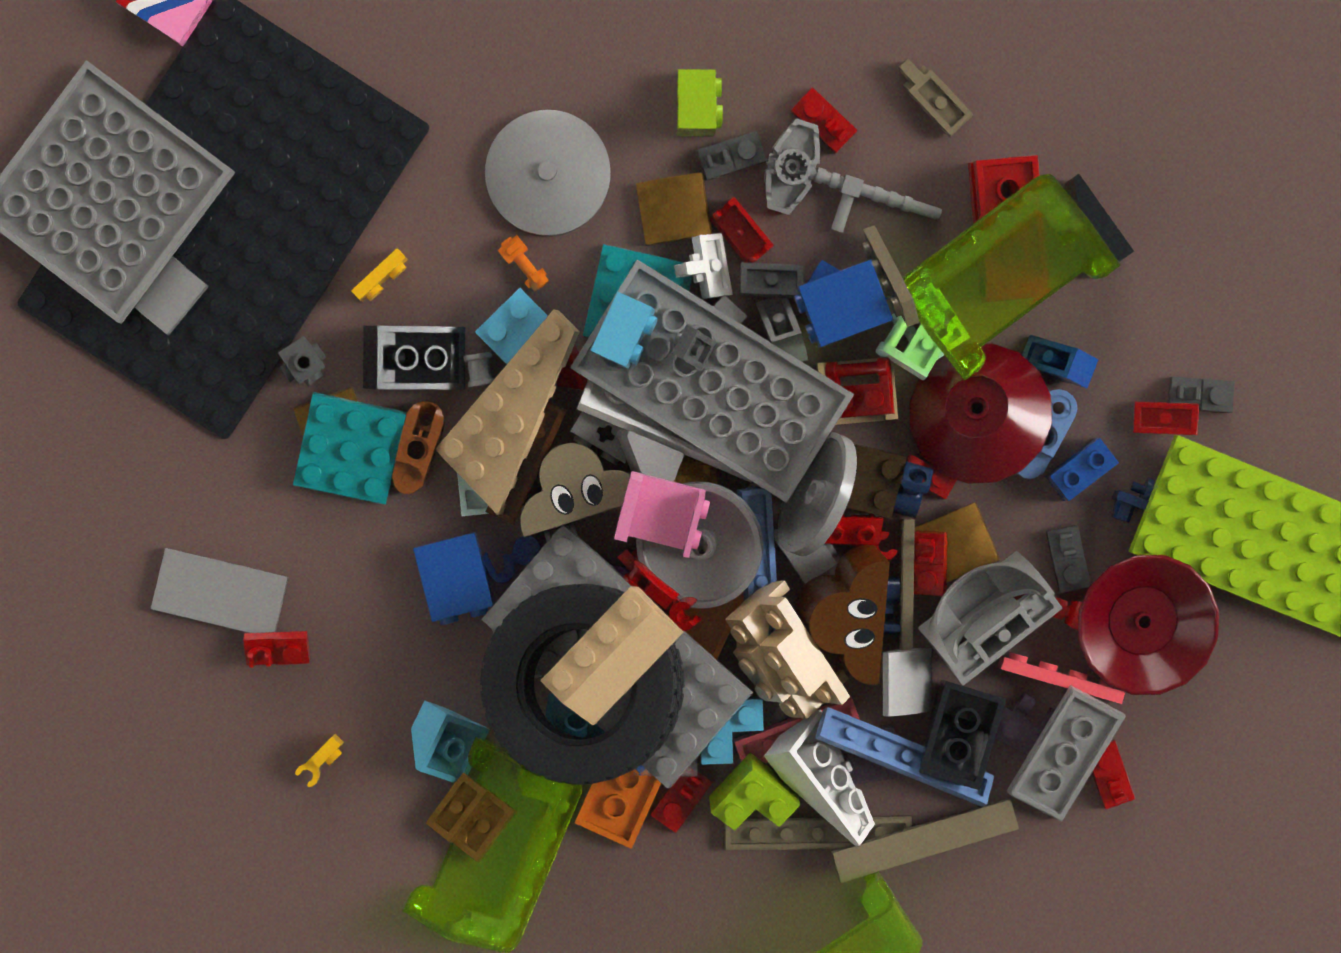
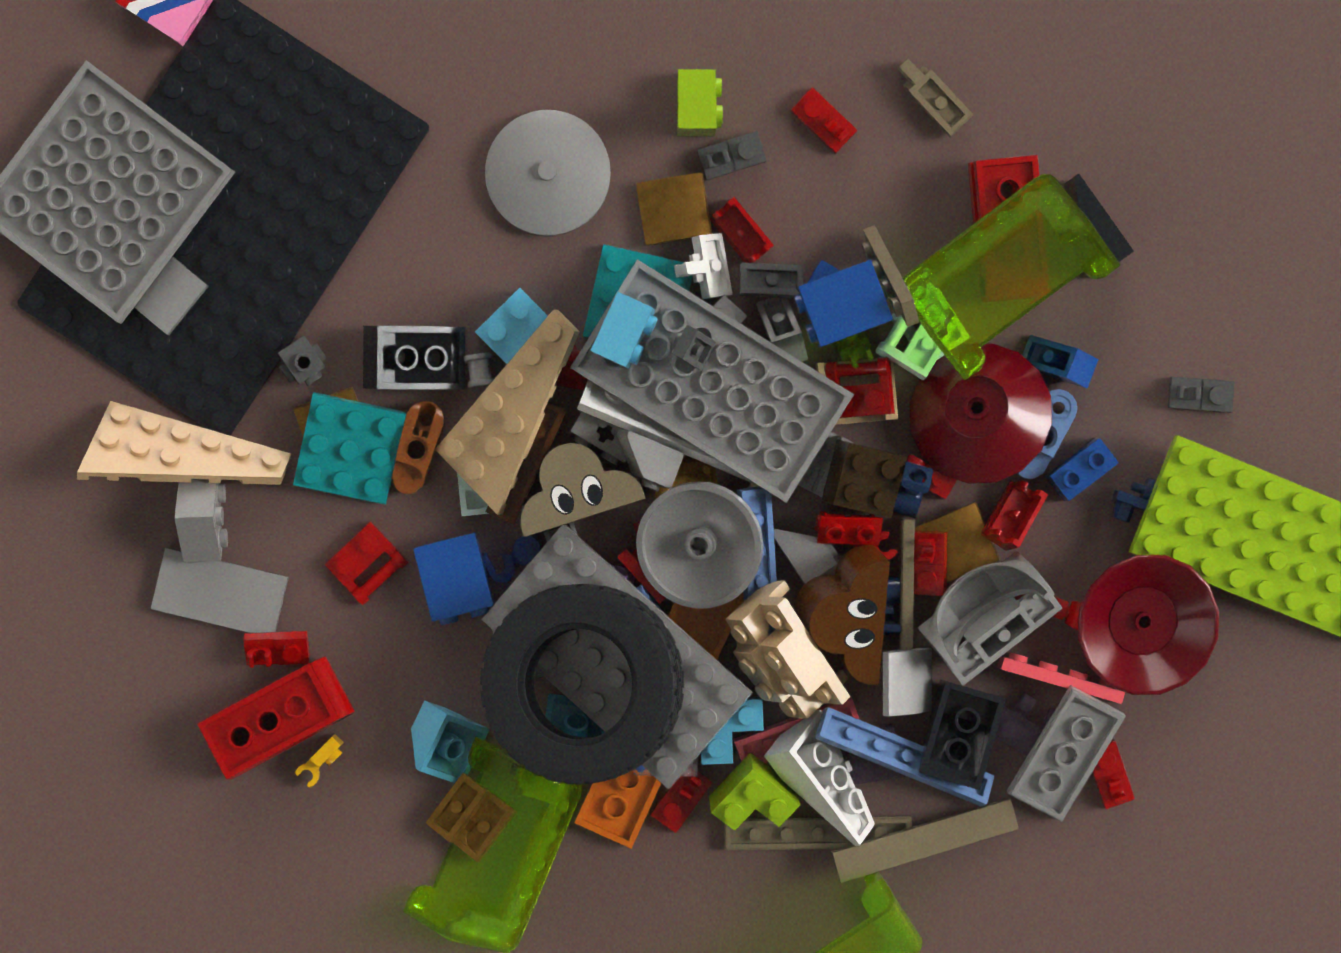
(170, 450): none -> tan wing
(200, 520): none -> light grey brick
(303, 704): none -> red hinge
(359, 555): none -> red plate
(371, 286): yellow plate -> none
(513, 250): orange bar -> none
(612, 655): tan slope -> none
(662, 512): bright pink panel -> none
(663, 595): red piece -> none
(794, 167): light grey bar -> none
(819, 497): light grey dish -> none
(854, 348): none -> clear neon green plate
(1013, 515): none -> red hinge
(1068, 559): dark grey plate -> none
(1166, 418): red plate -> none

